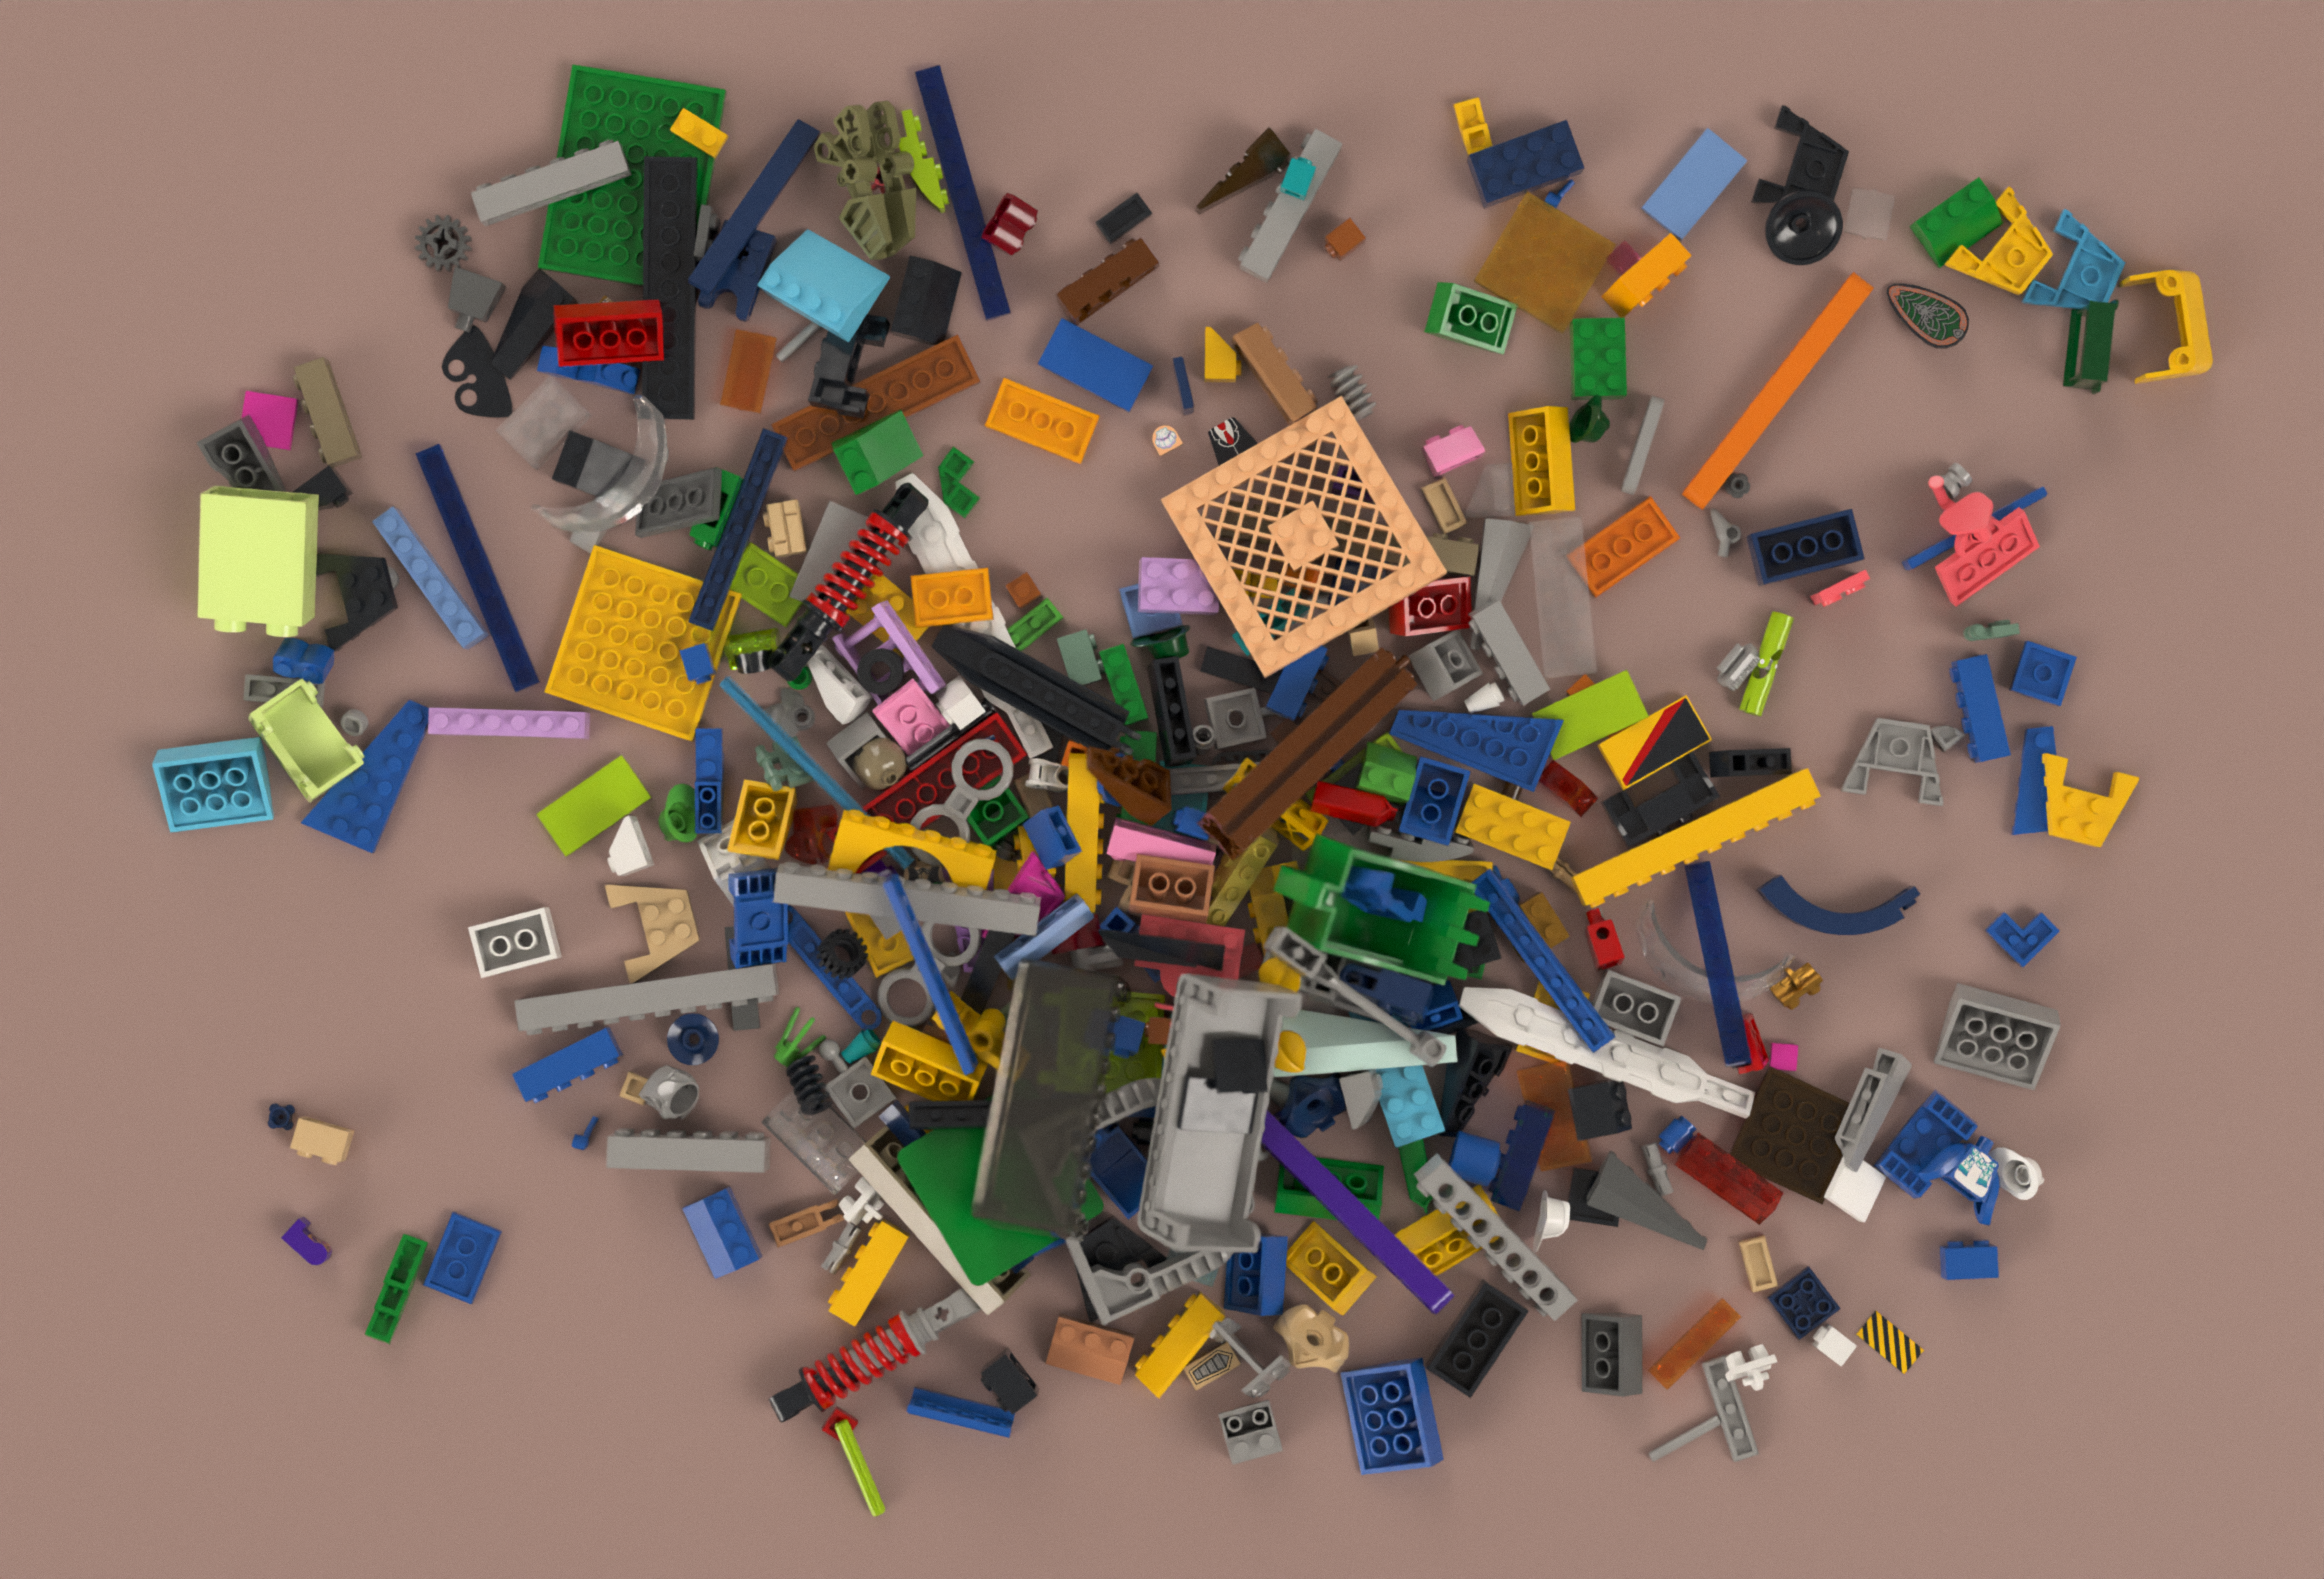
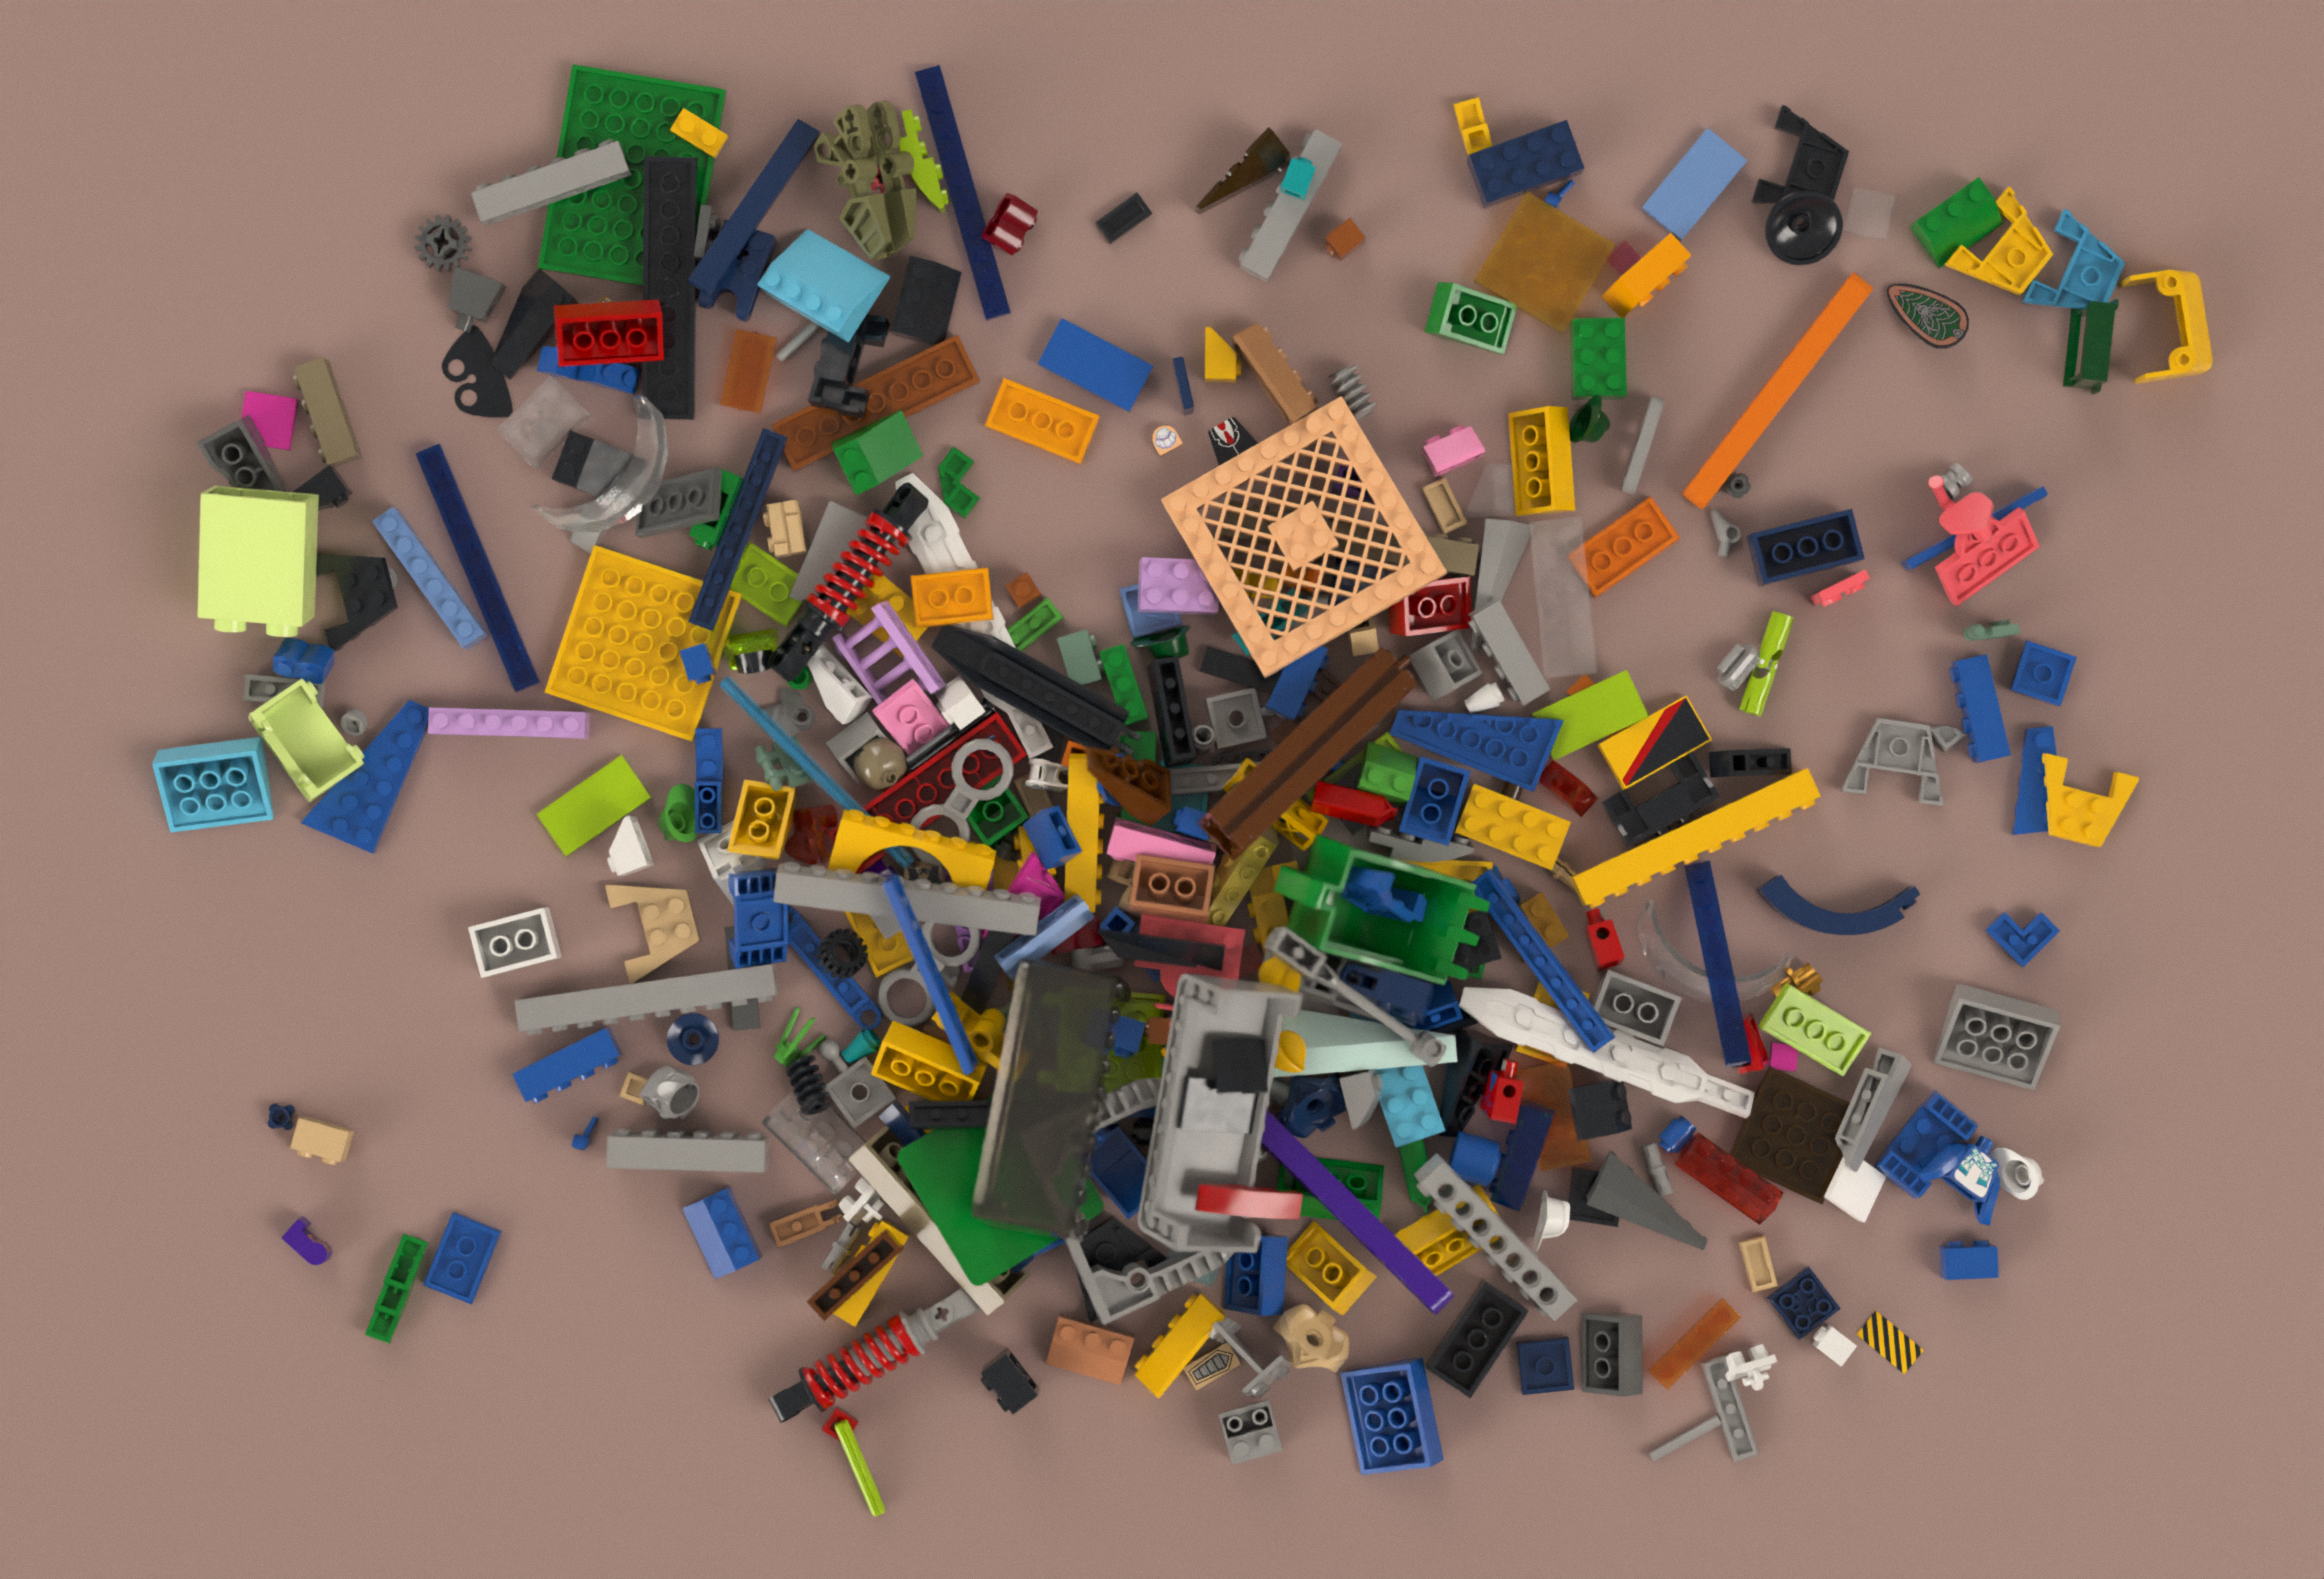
(855, 1274): none -> reddish brown brick
(866, 678): black tyre -> none
(960, 1412): blue fence -> none
(1107, 281): reddish brown wedge -> none
(1248, 1201): none -> slope
(1503, 1093): none -> red torso
(1545, 1366): none -> dark blue tile
(1814, 1029): none -> lime tile

